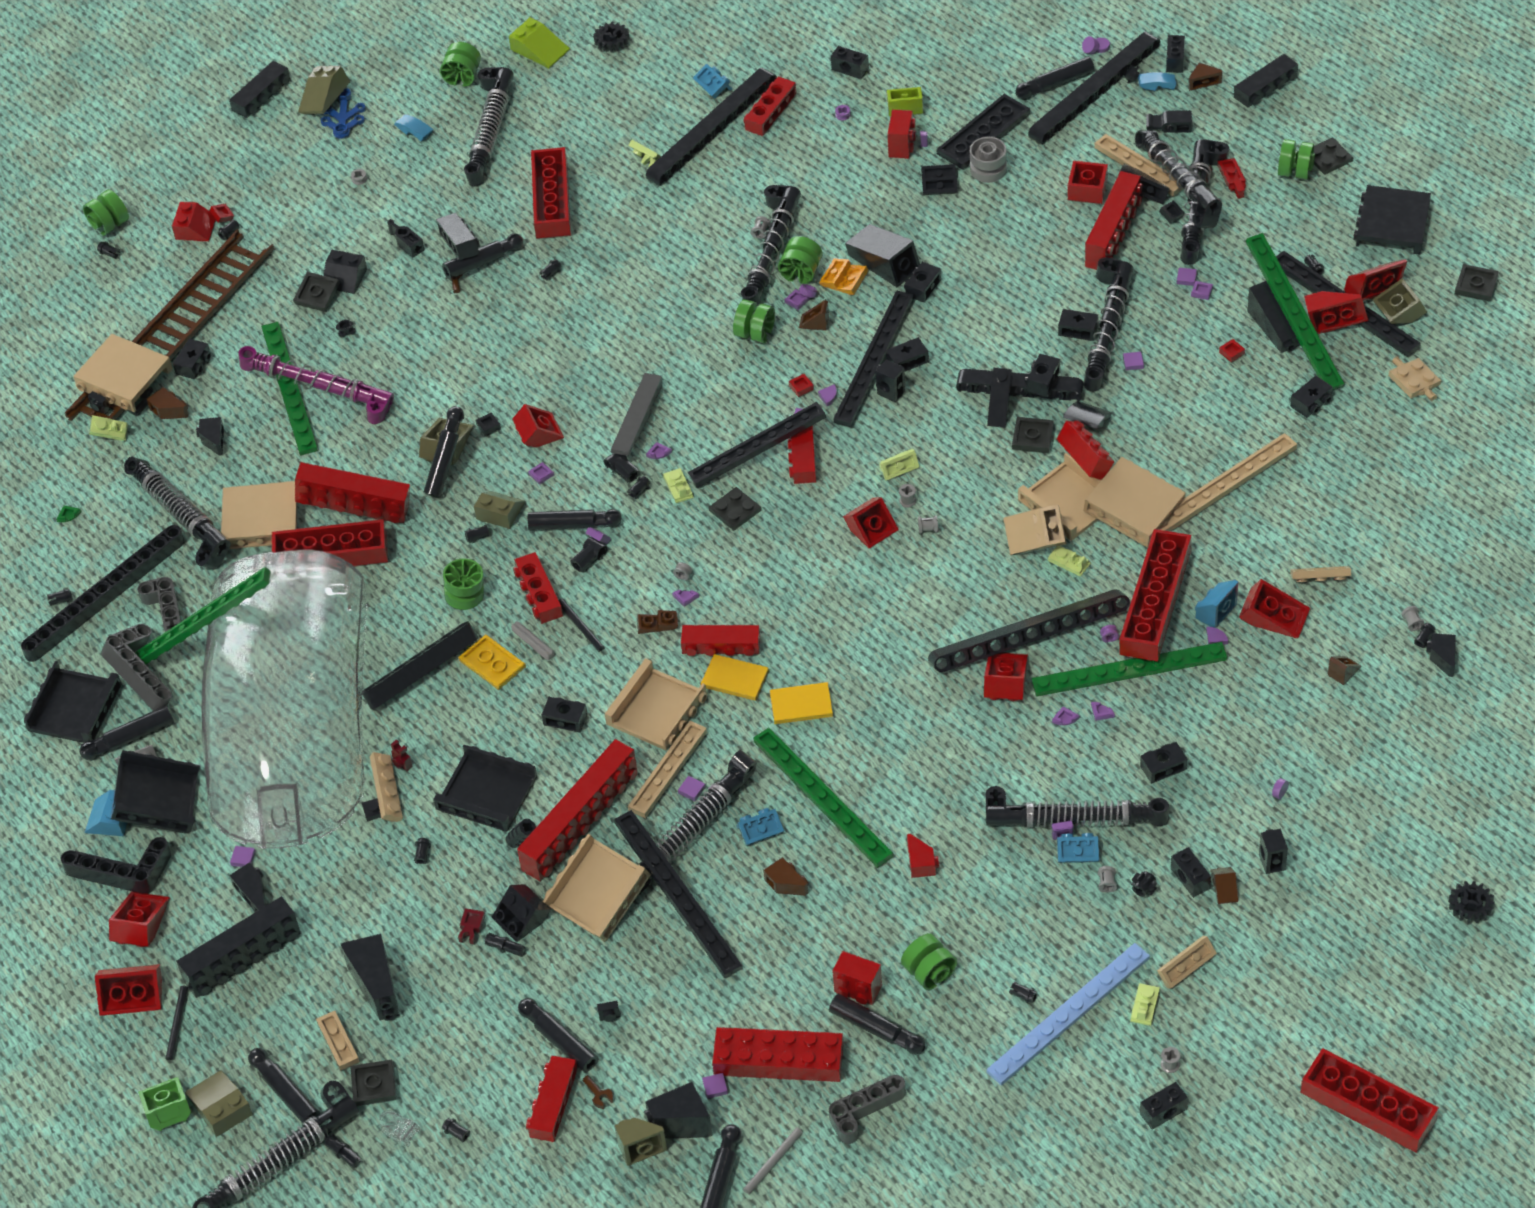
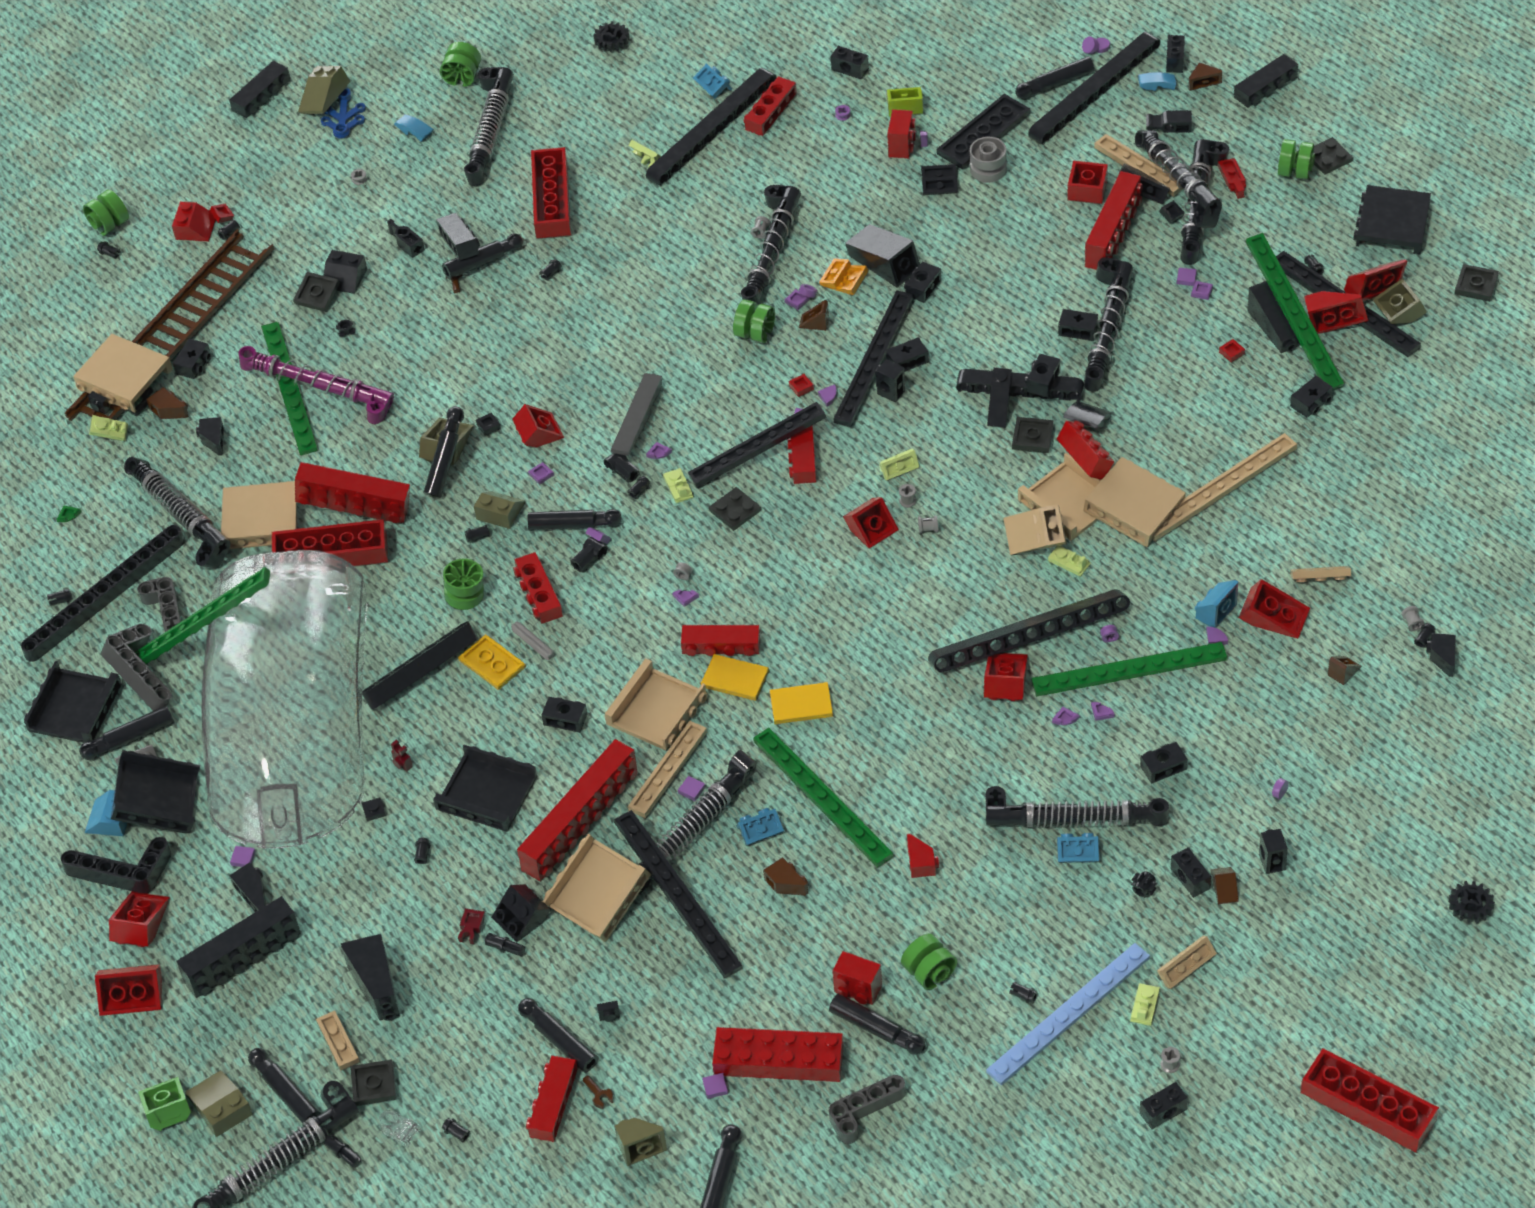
(176, 1023): black bar -> none
(386, 787): tan plate -> none
(520, 833): black axle -> none
(537, 43): lime slope -> none
(581, 626): black bar -> none
(663, 621): reddish brown slope -> none
(679, 1113): black slope -> none
(752, 1184): light grey bar -> none
(800, 259): bright green wheel -> none
(1061, 828): medium lavender tile -> none
(1107, 879): light grey bush -> none
(1132, 74): black plate -> none
(1133, 361): medium lavender tile -> none
(1155, 595): red brick -> none
(1414, 378): tan plate -> none

